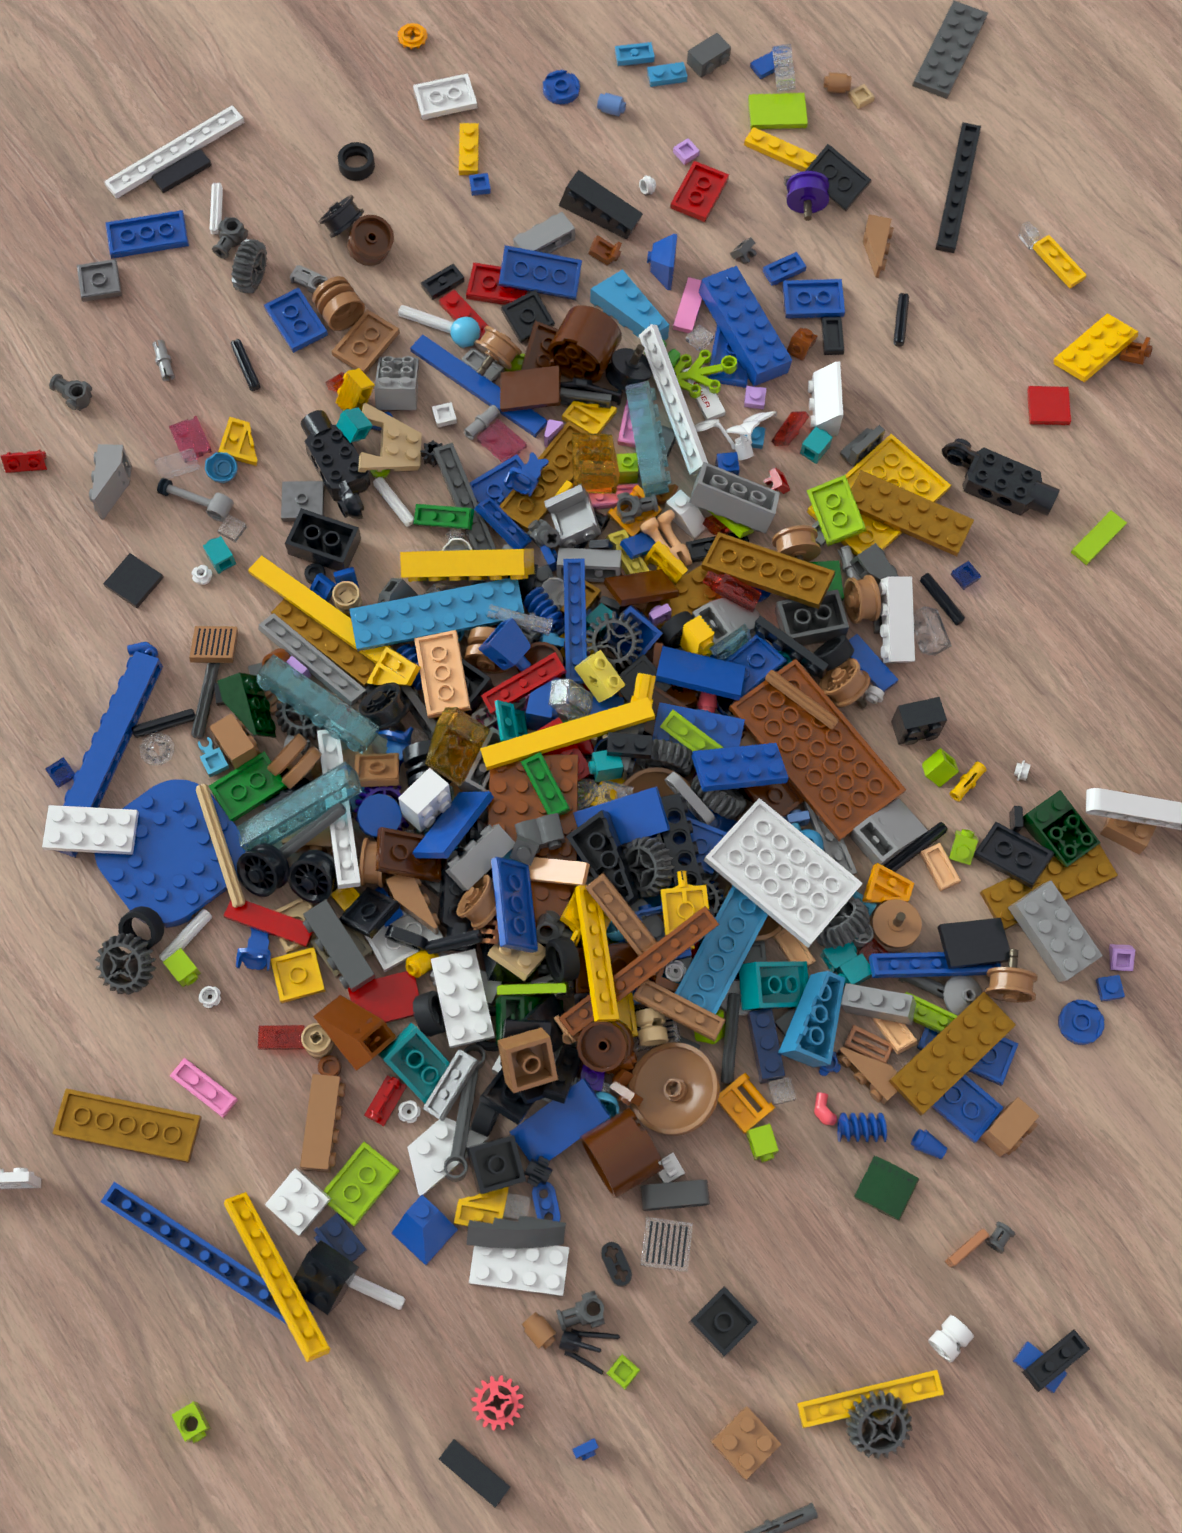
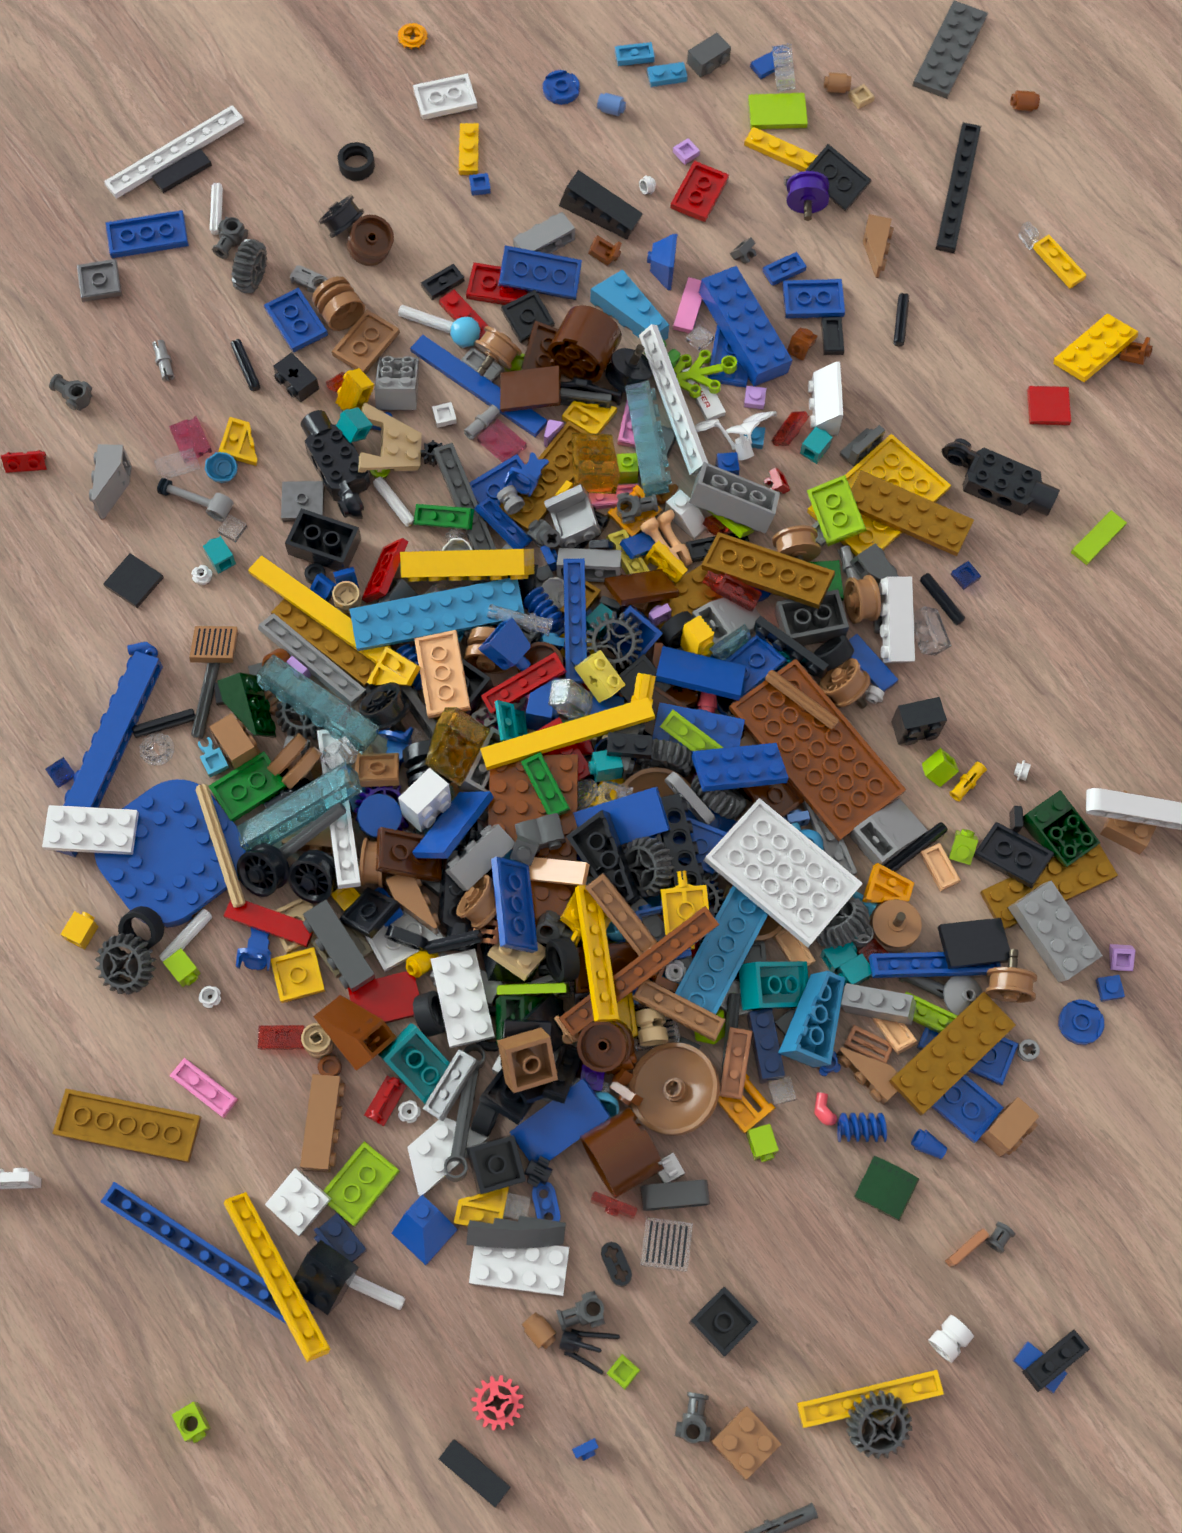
(80, 929): none -> yellow brick
(295, 377): none -> black brick
(339, 752): none -> clear panel
(384, 570): none -> red tile
(509, 497): none -> light grey wheel
(613, 1206): none -> clear red plate
(694, 1418): none -> dark grey connector
(735, 1063): none -> nougat tile
(1025, 100): none -> dark orange brick
(1027, 1043): none -> light grey bush

